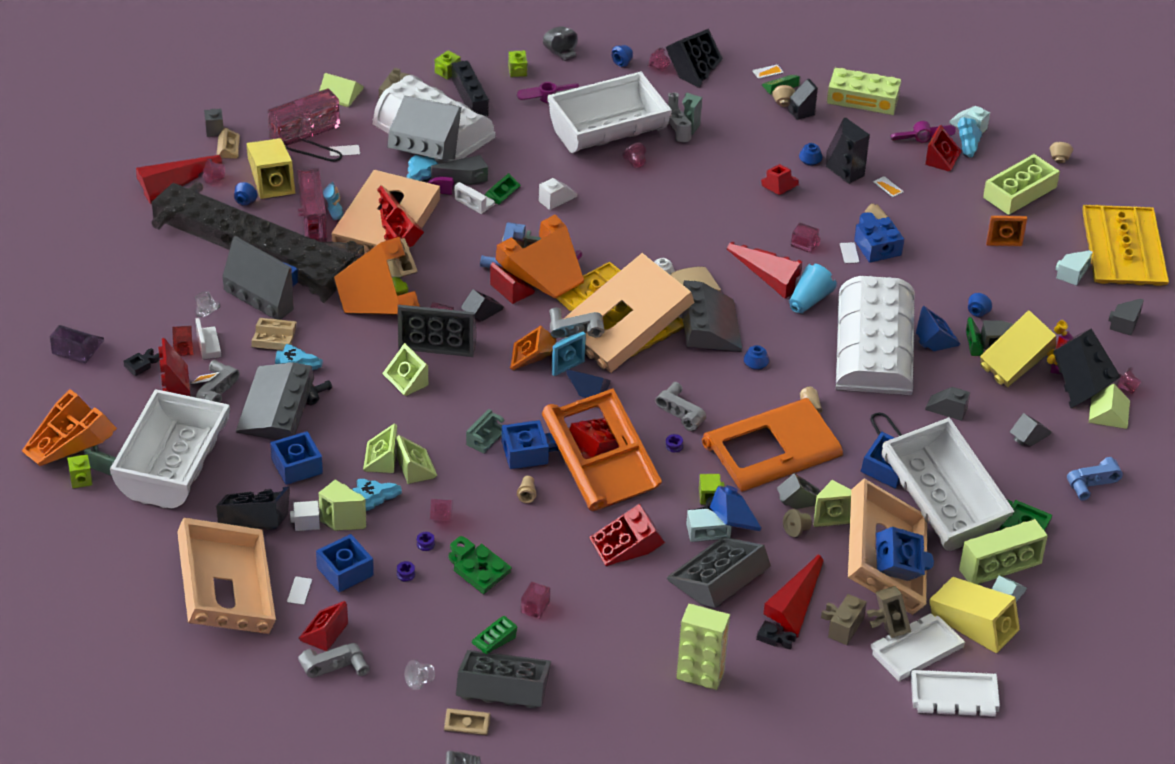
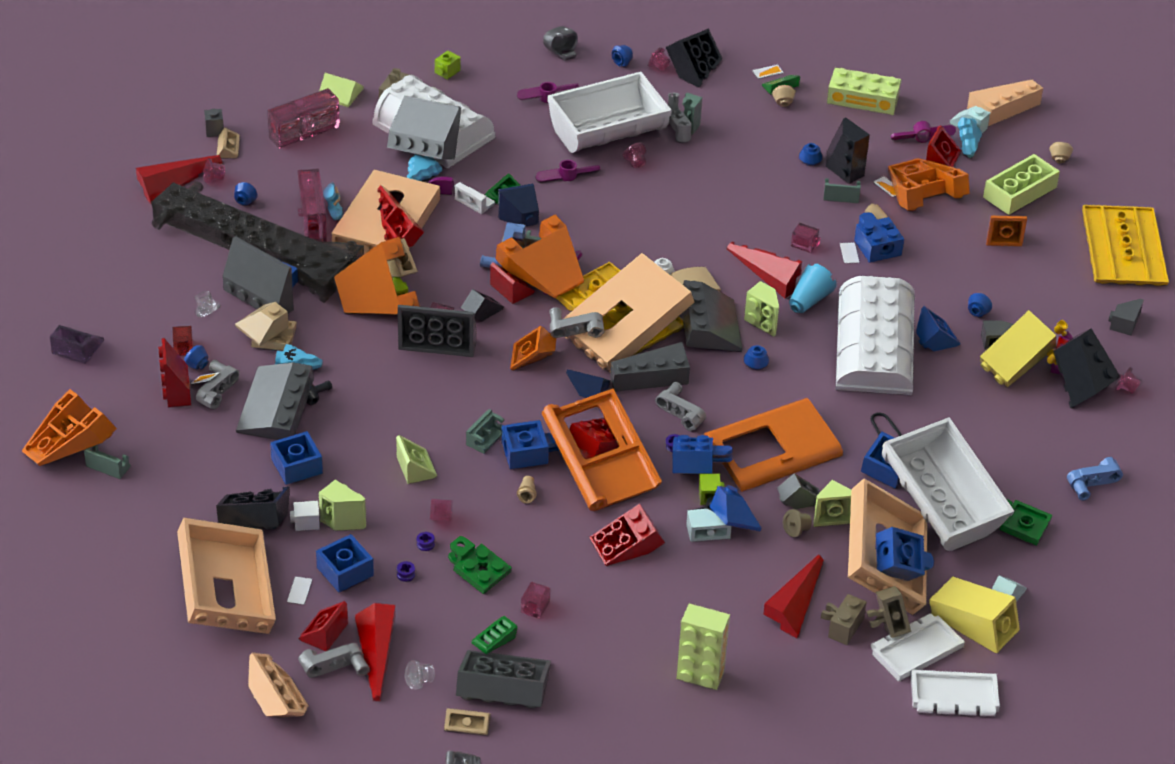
(80, 471): lime brick -> none
(139, 363): black plate -> none
(168, 448): white container -> none
(197, 357): none -> blue cone
(208, 341): white panel -> none
(264, 323): none -> tan slope
(271, 168): light yellow slope -> none
(274, 688): none -> light nougat wedge
(317, 156): black piece -> none
(345, 150): white sticker -> none
(375, 492): medium azure rock -> none
(375, 633): none -> red wedge
(382, 451): yellowish green slope -> none
(407, 371): yellowish green slope -> none
(465, 170): dark grey slope -> none
(470, 88): black brick -> none
(517, 63): lime brick -> none
(518, 205): none -> dark blue slope
(554, 193): white slope -> none
(567, 171): none -> magenta piece
(568, 353): medium azure slope -> none
(651, 369): none -> dark grey wedge
(698, 454): none -> blue brick
(721, 570): dark grey slope -> none
(762, 308): none -> yellowish green slope
(774, 634): black plate -> none
(779, 179): red brick -> none
(804, 100): black slope -> none
(812, 395): tan cone -> none
(841, 193): none -> sand green hinge
(922, 179): none -> orange wedge
(950, 403): dark grey slope -> none
(974, 338): green slope -> none
(1003, 552): yellowish green brick -> none
(1007, 99): none -> light nougat wedge
(1029, 431): slope -> none
(1073, 266): light aqua slope -> none
(1110, 408): yellowish green slope -> none

